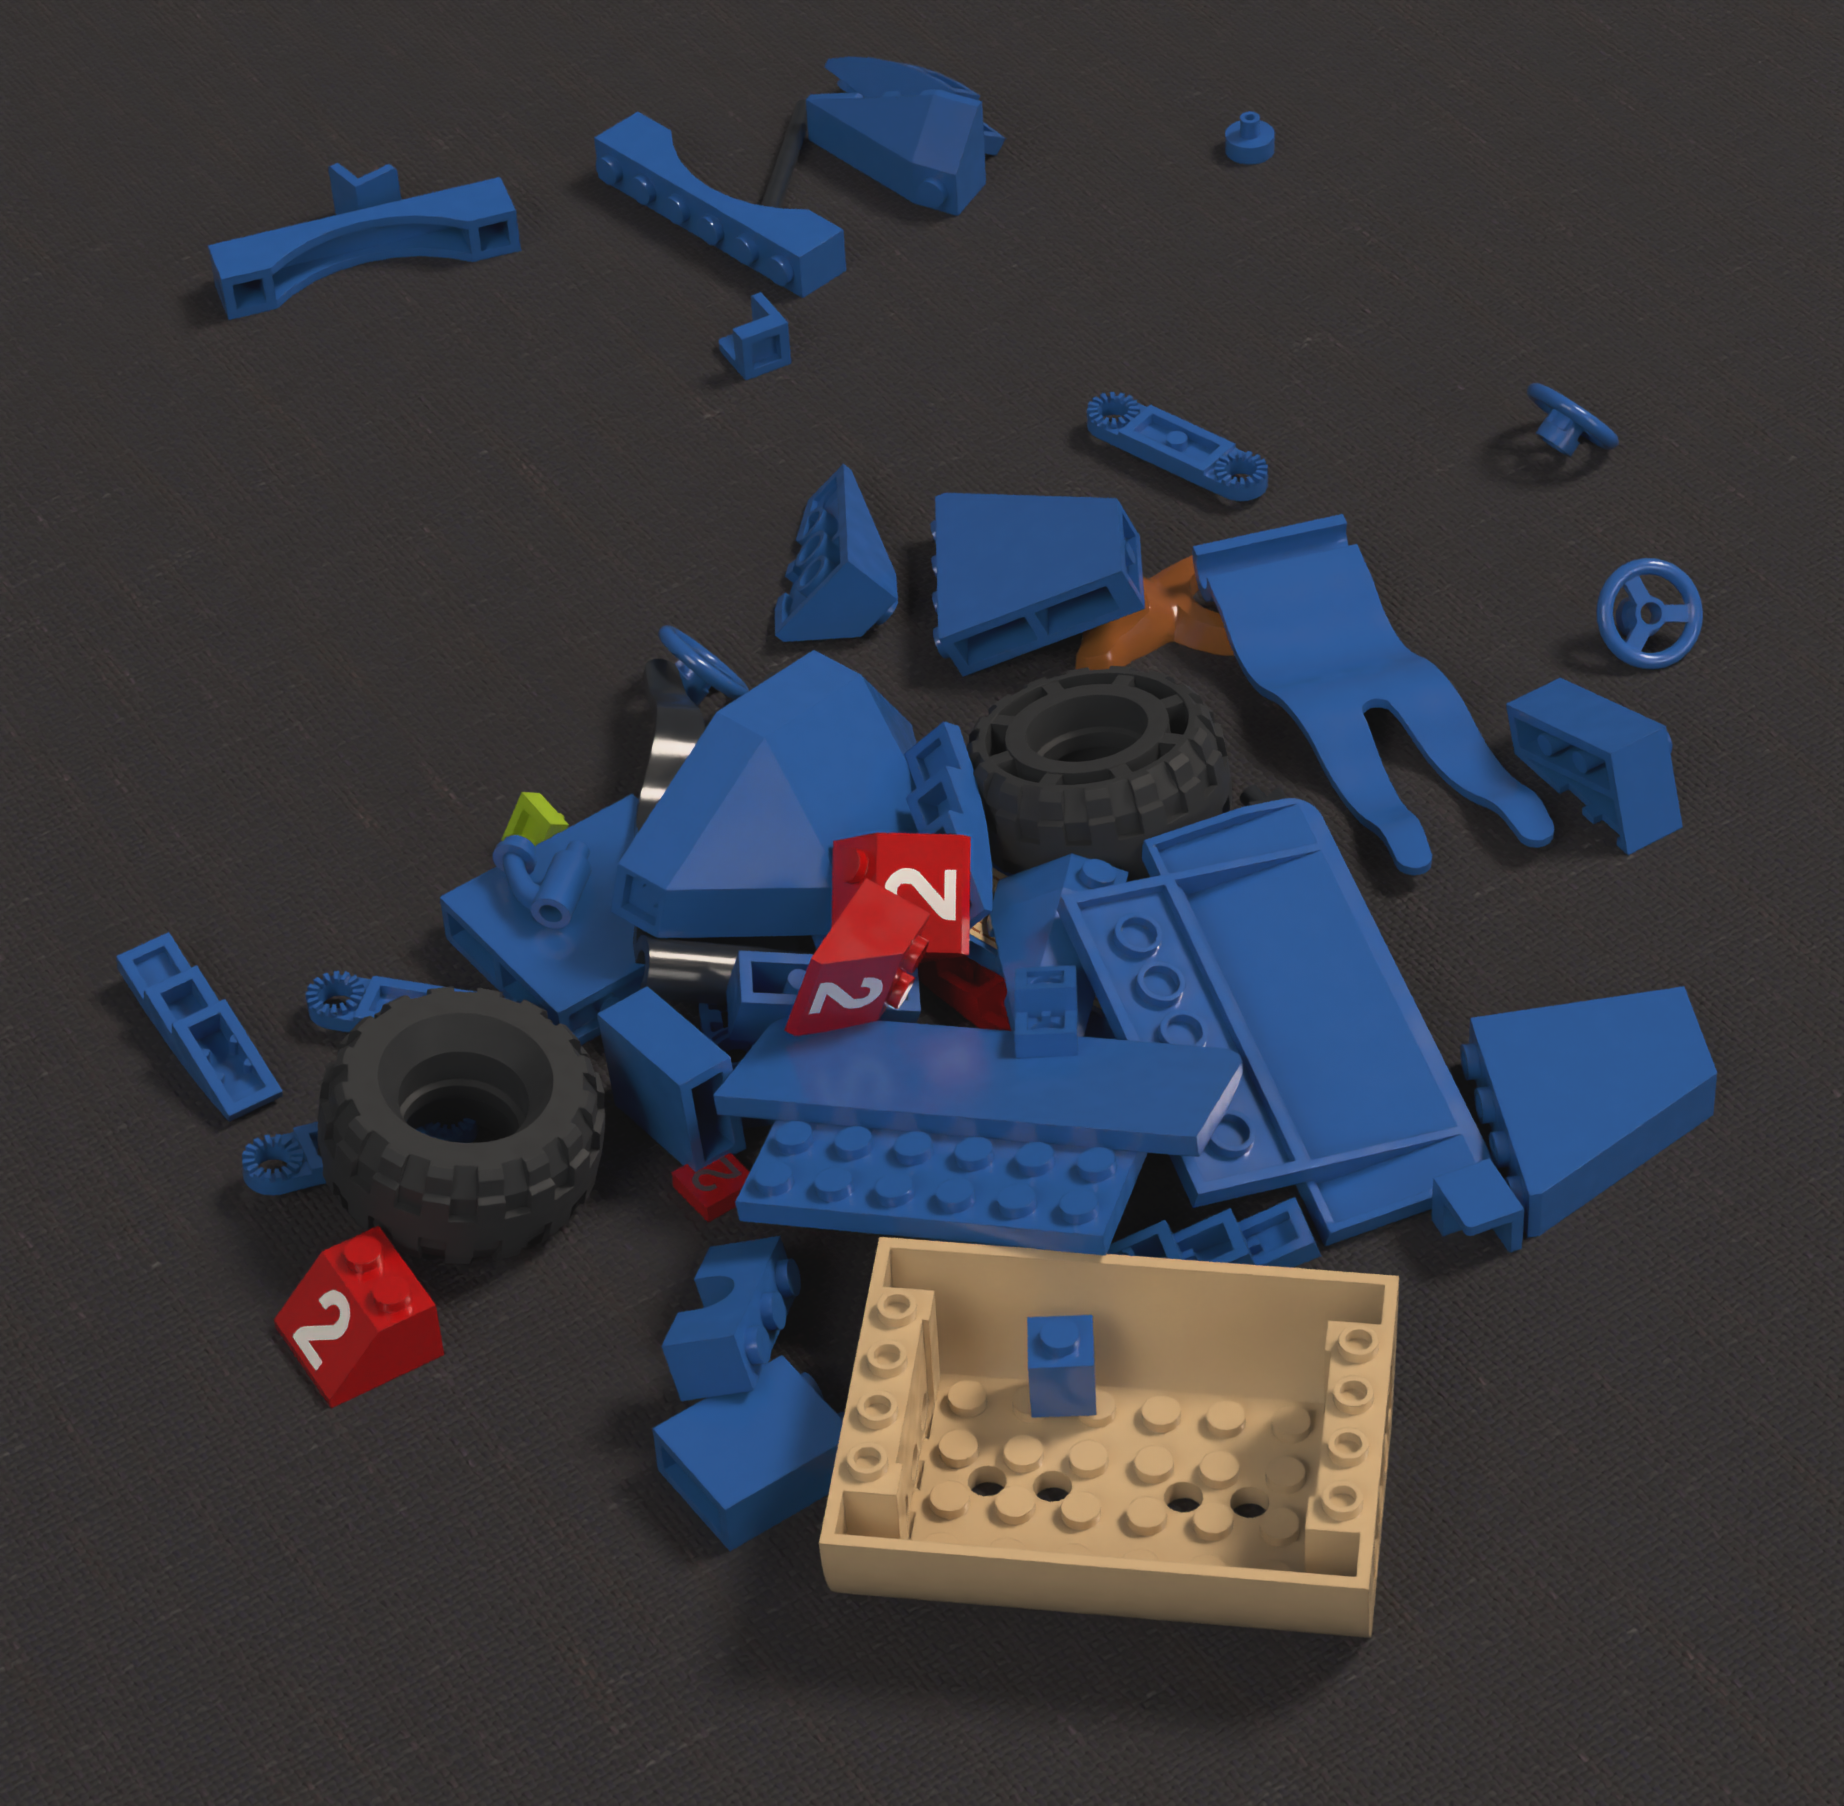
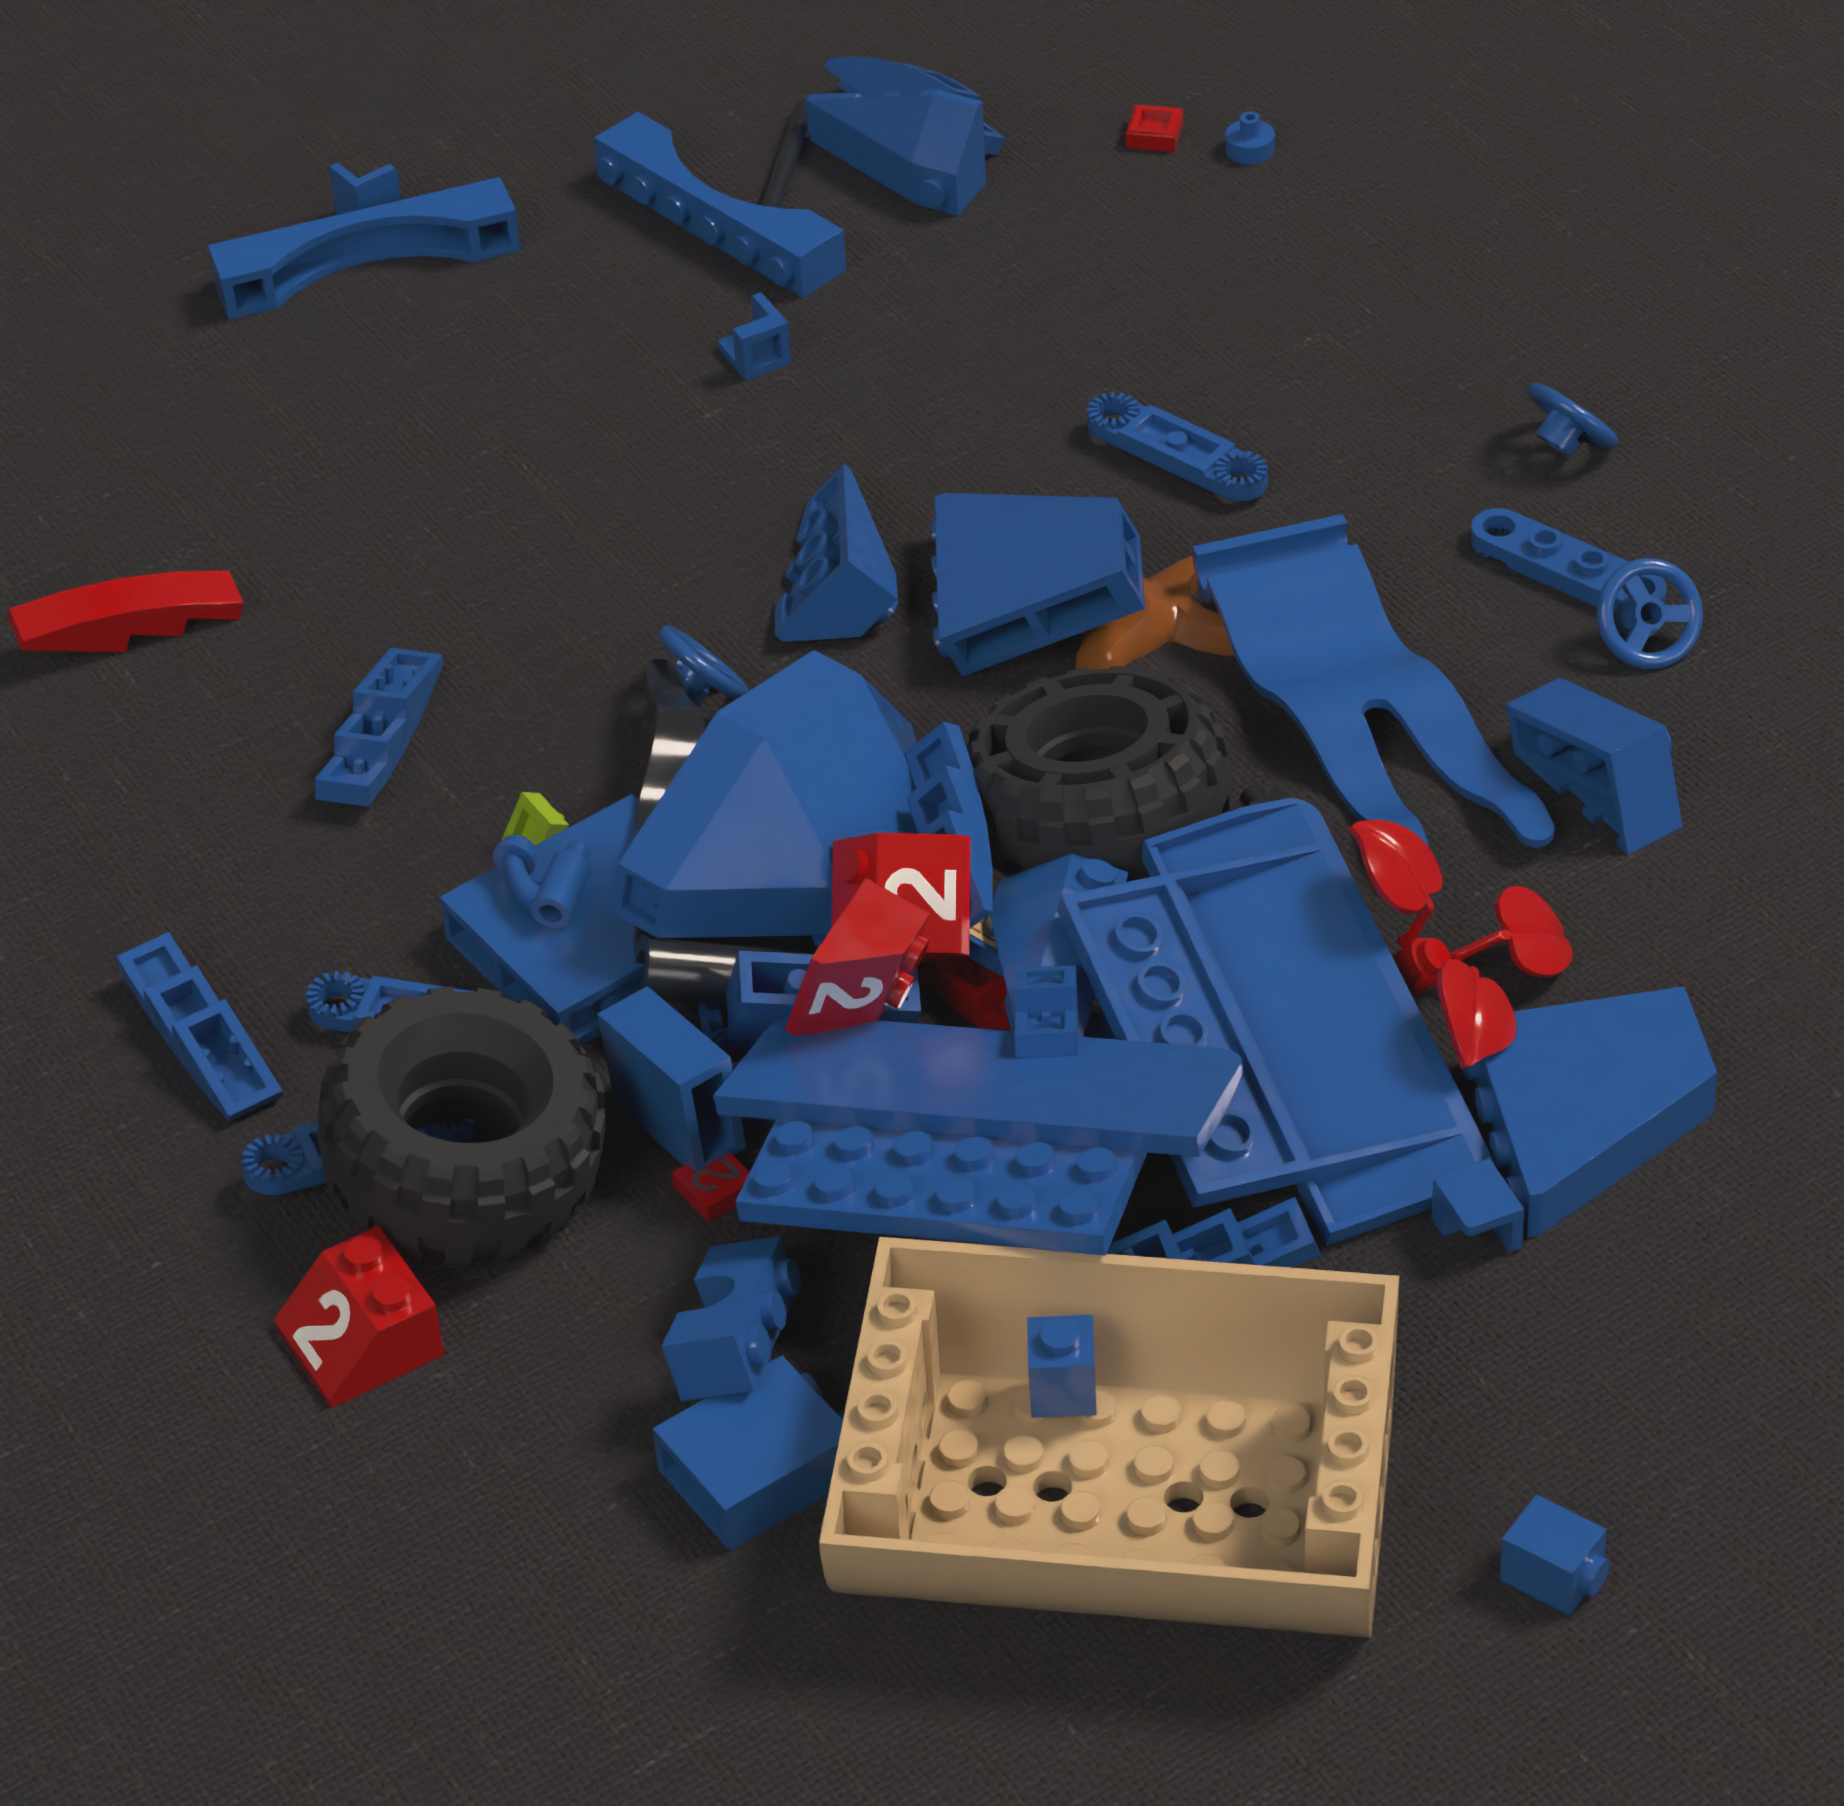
(109, 612): none -> red slope
(380, 728): none -> blue slope
(1154, 128): none -> red tile
(1473, 1006): none -> red plant
(1553, 557): none -> blue plate
(1554, 1555): none -> blue brick

